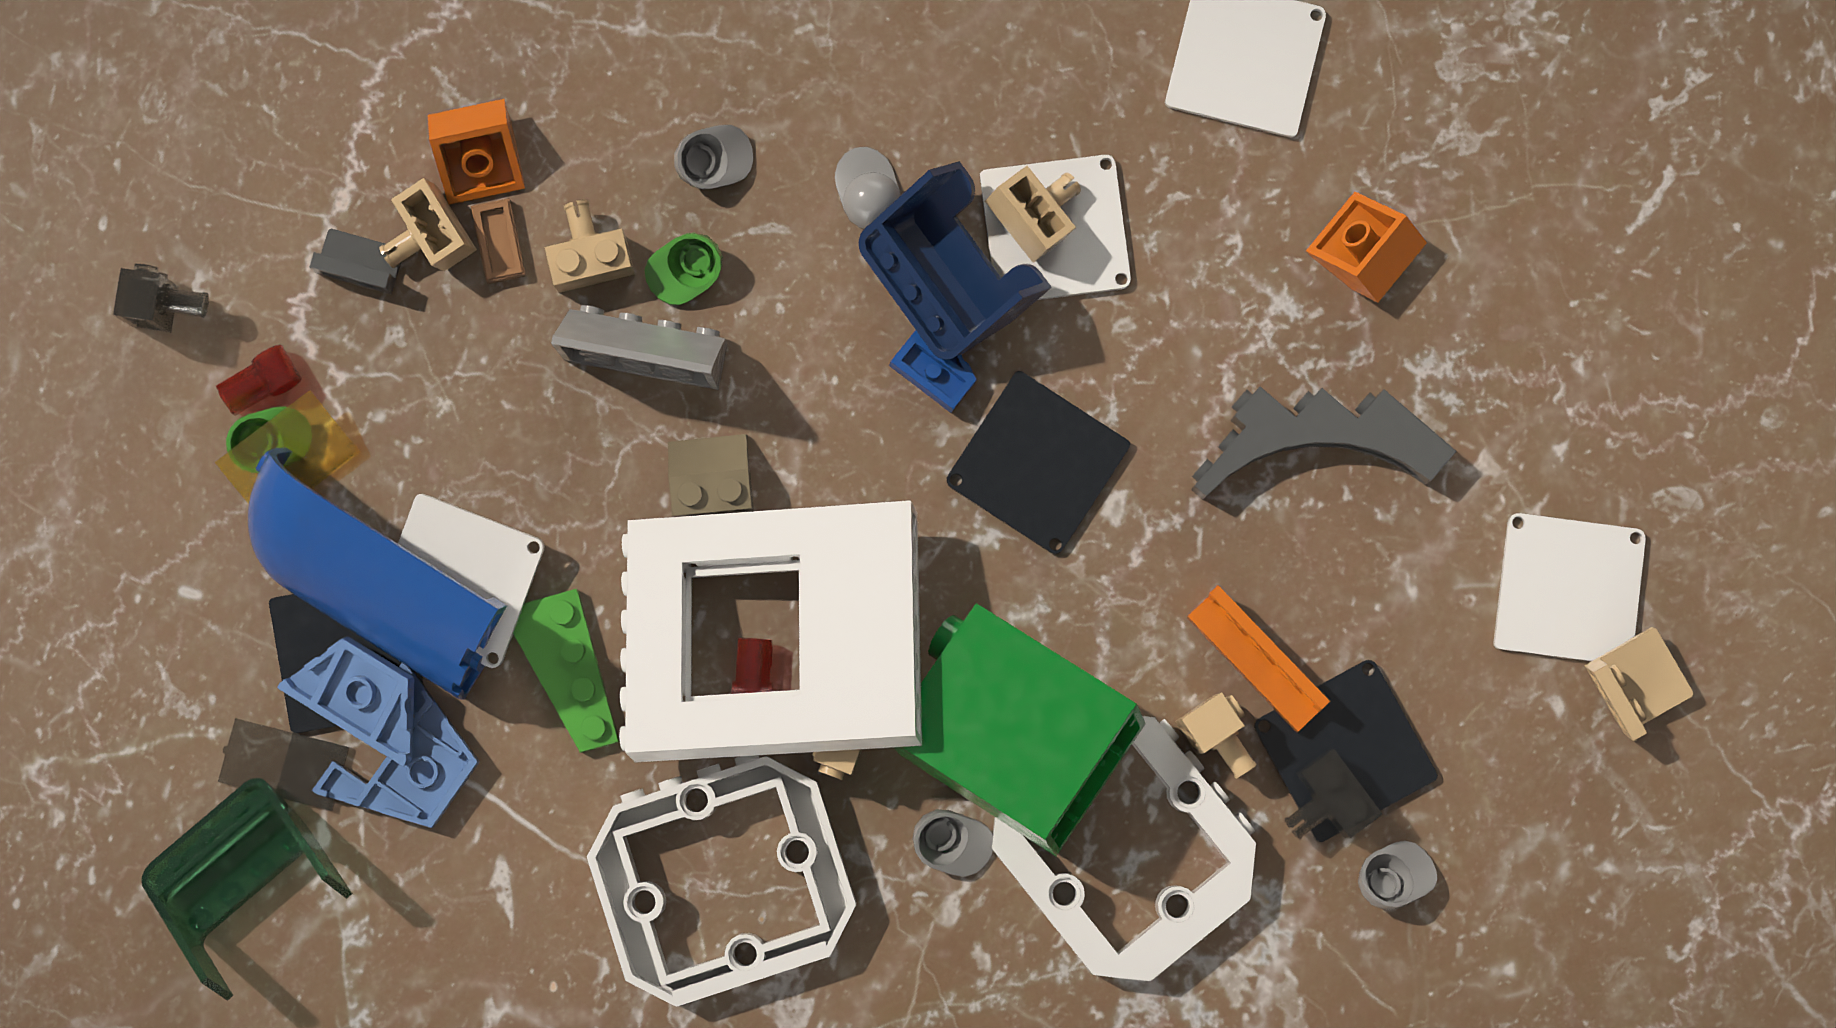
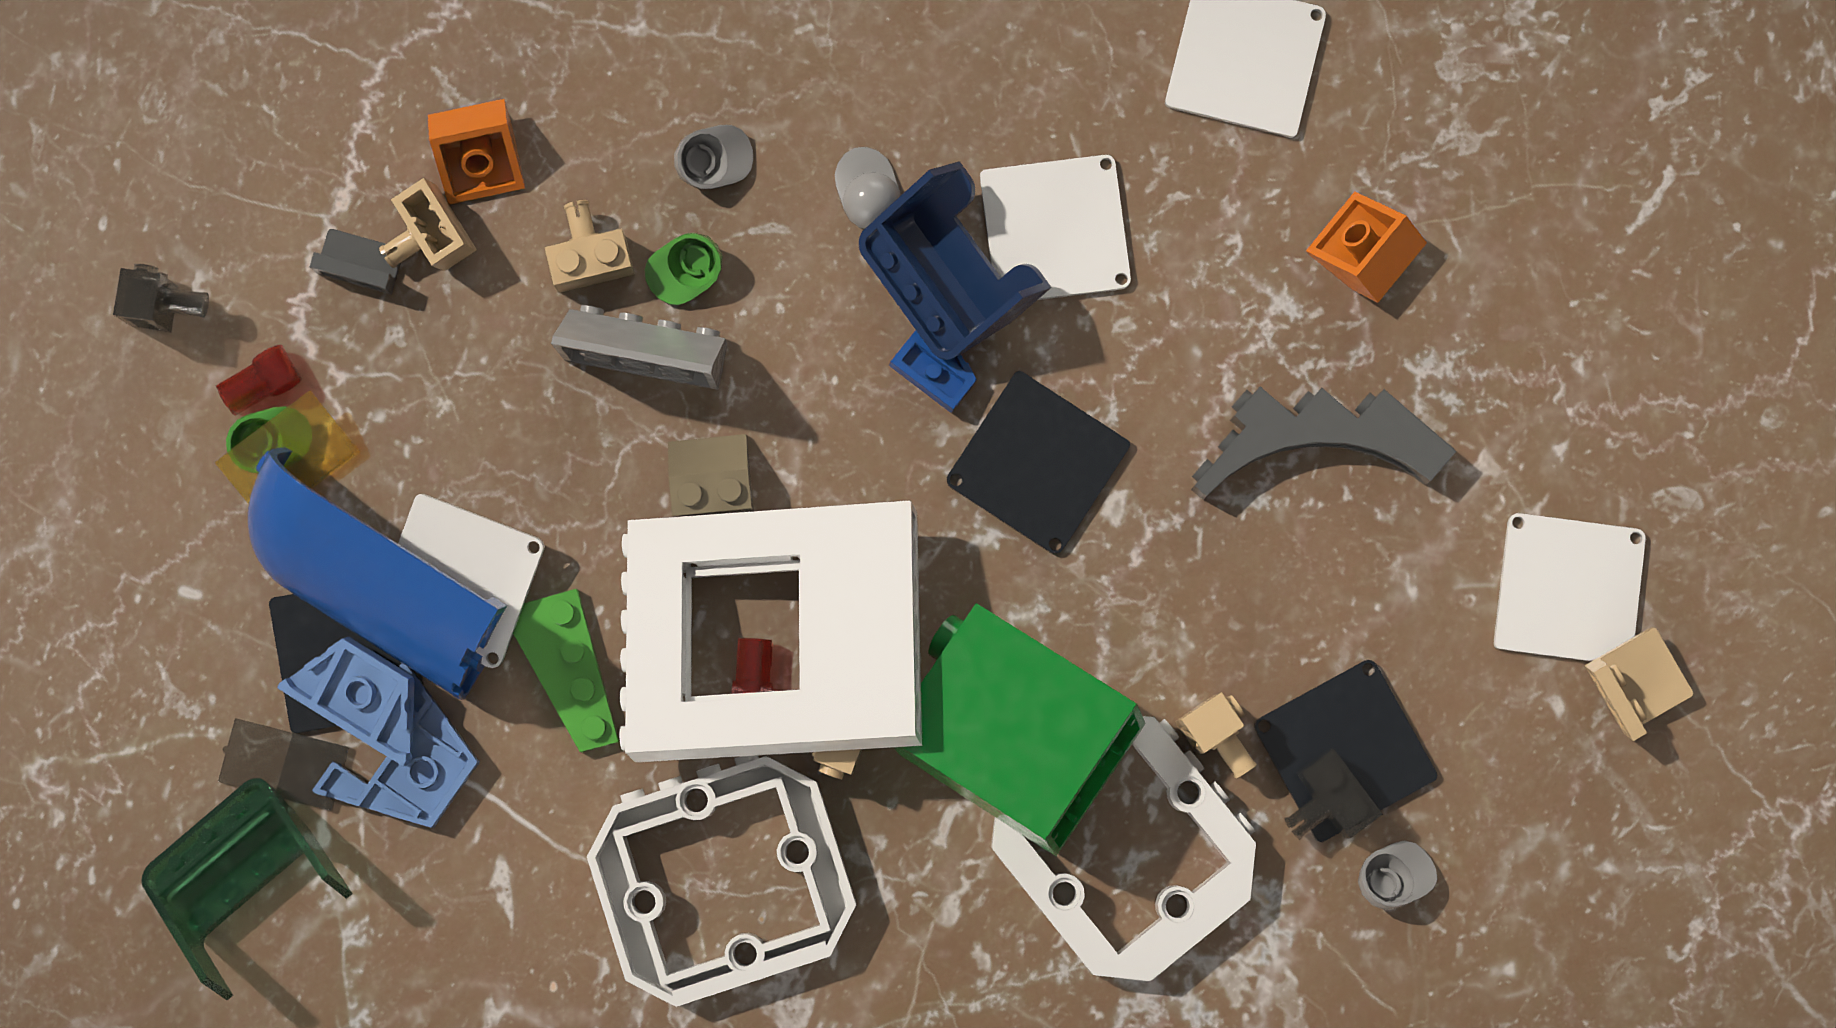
(498, 241): medium nougat tile -> none
(952, 842): light grey cap -> none
(1034, 212): tan brick -> none
(1258, 659): orange fence -> none

